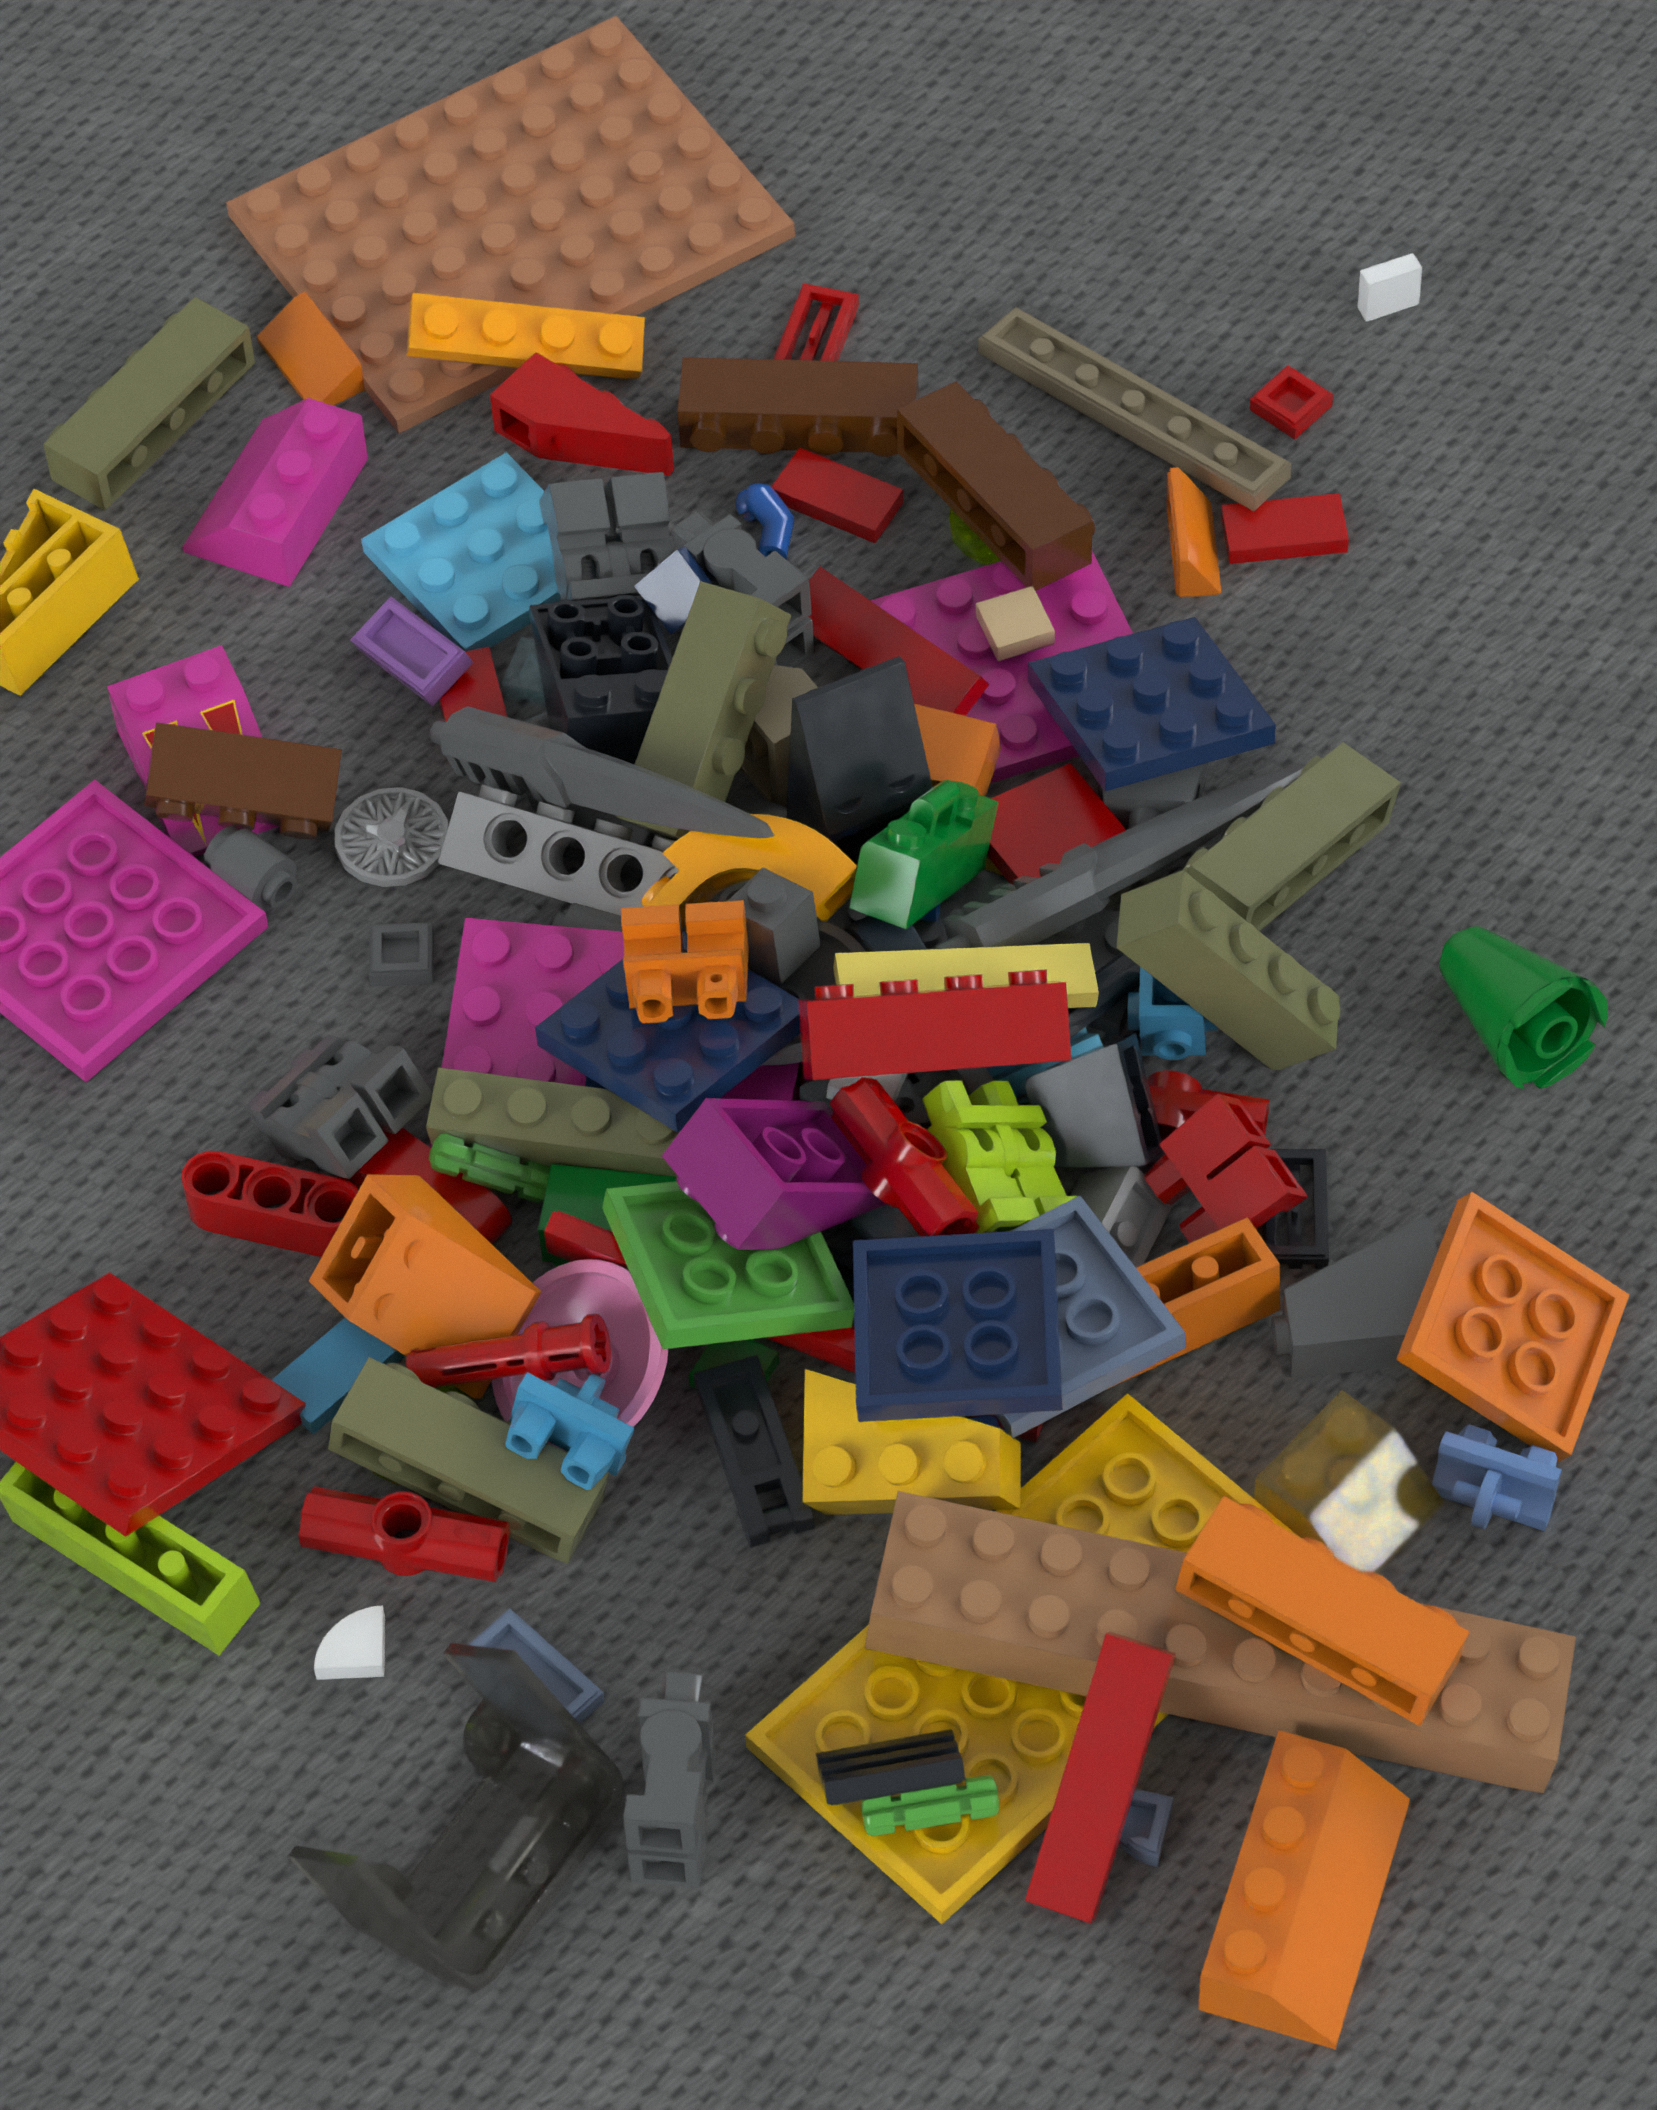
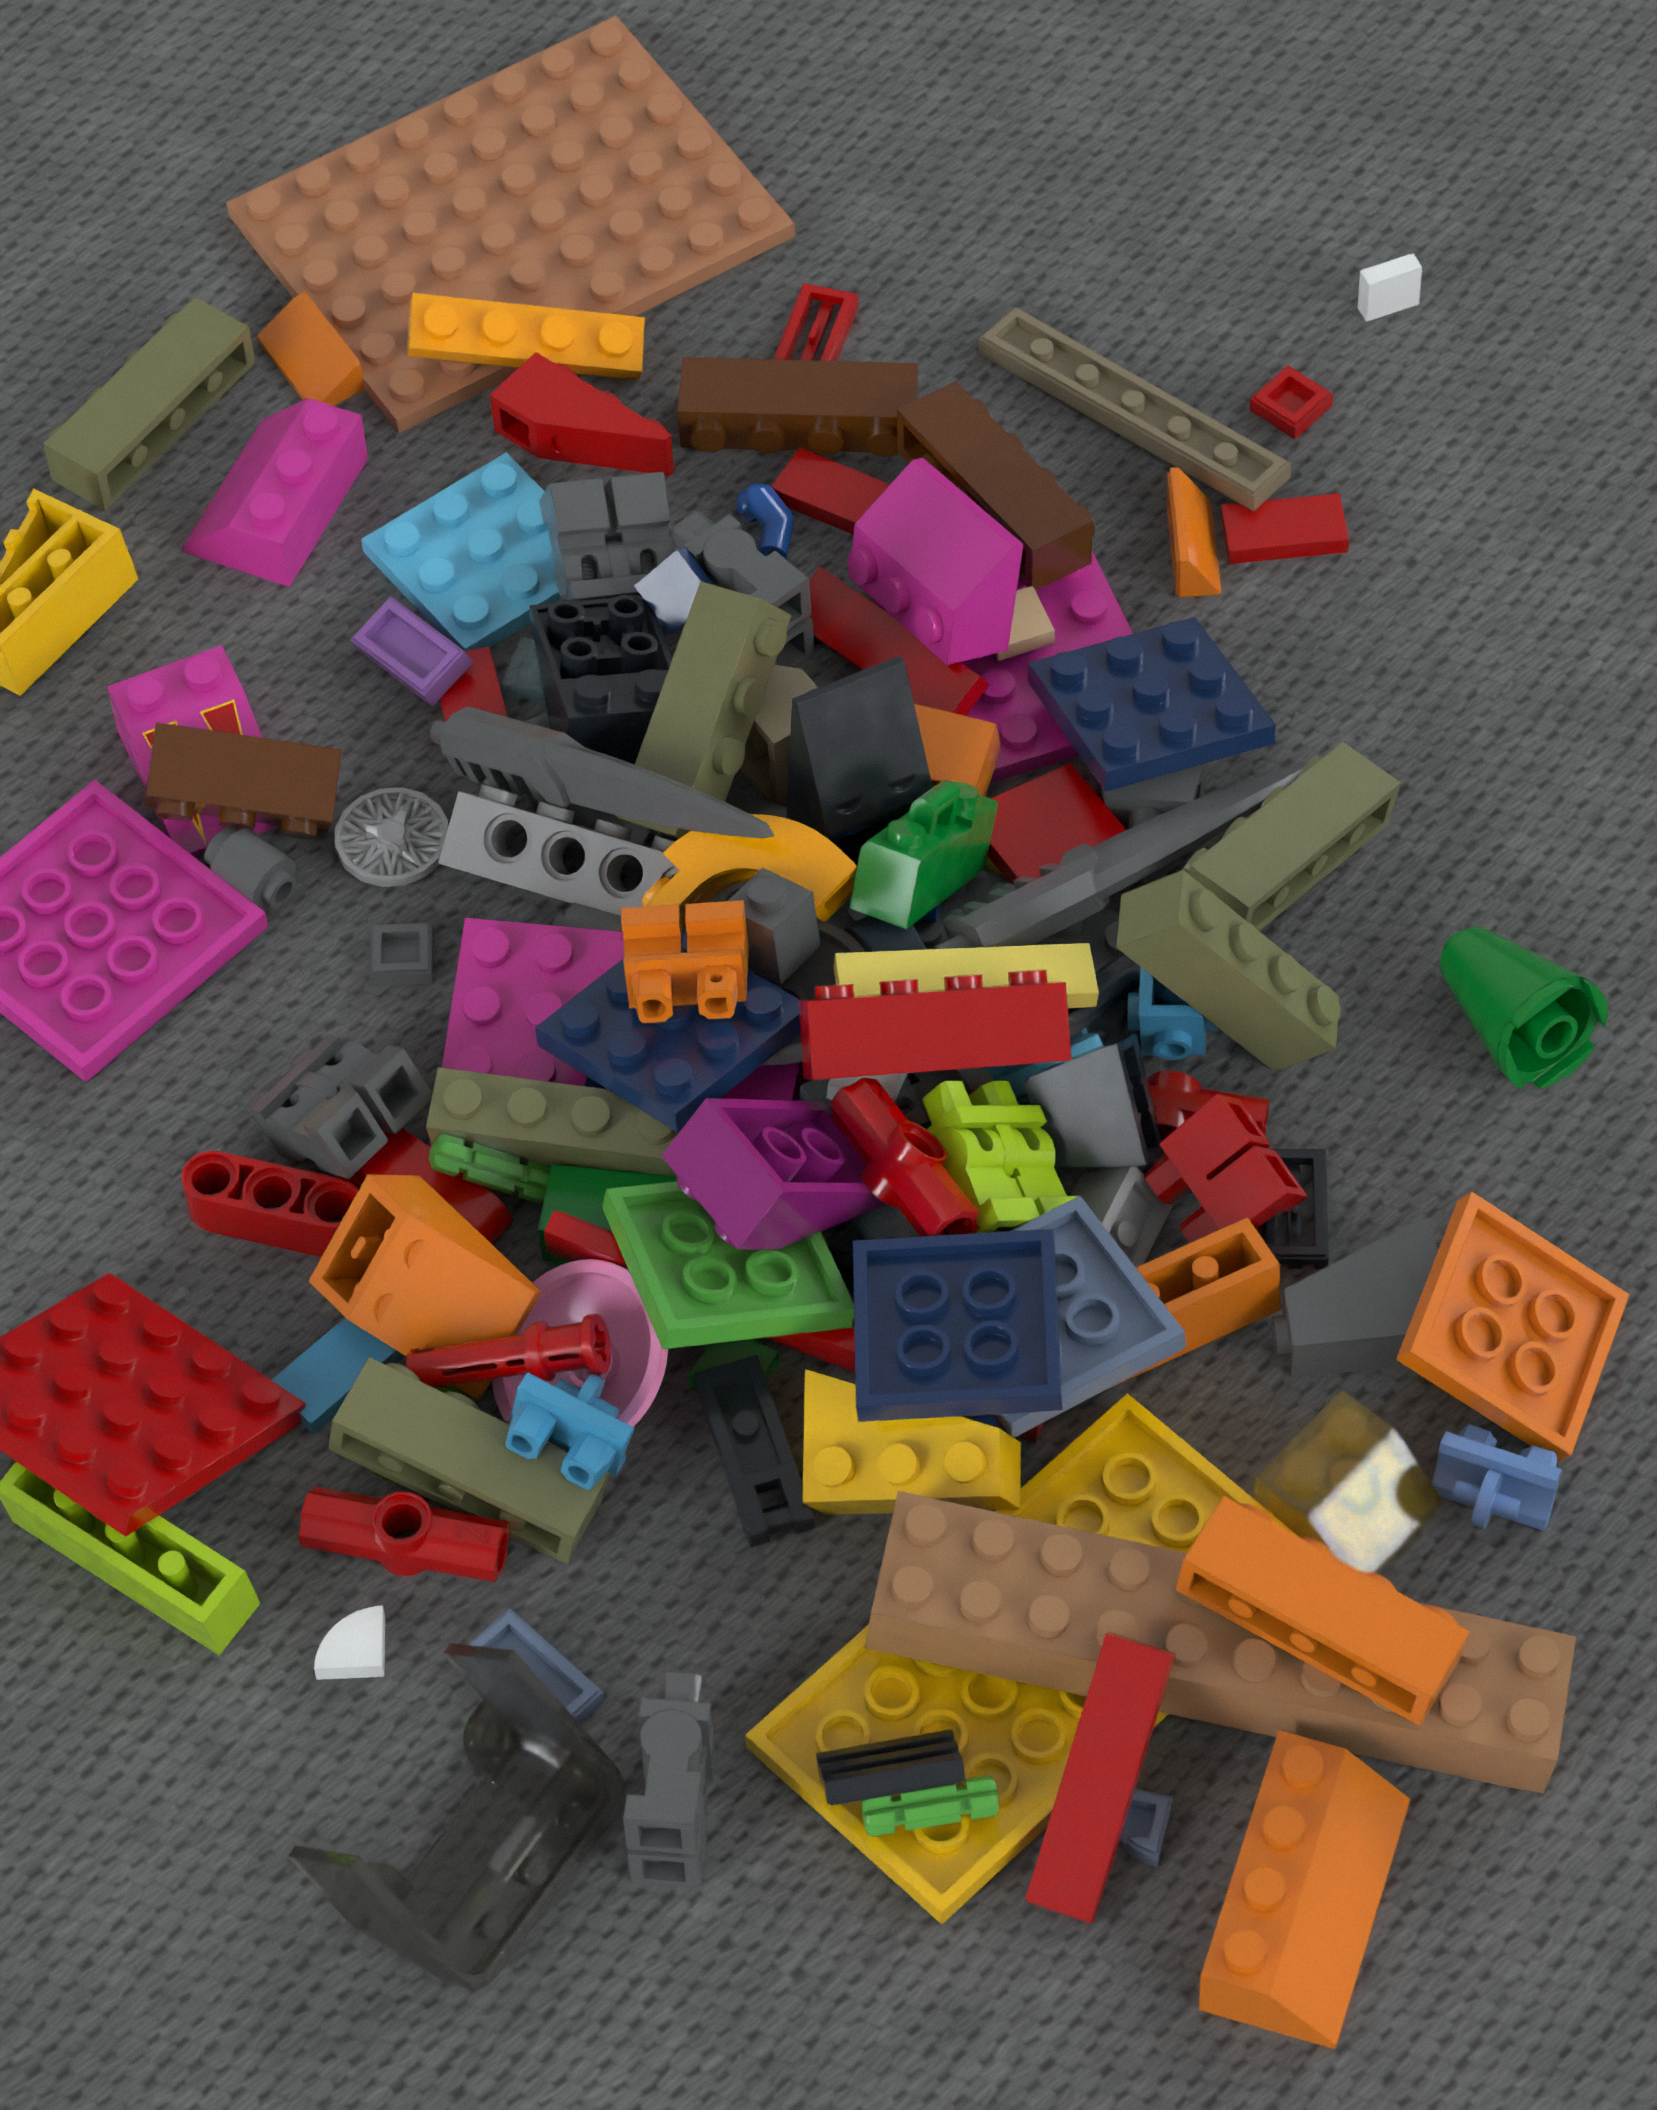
(938, 565): none -> dark pink slope

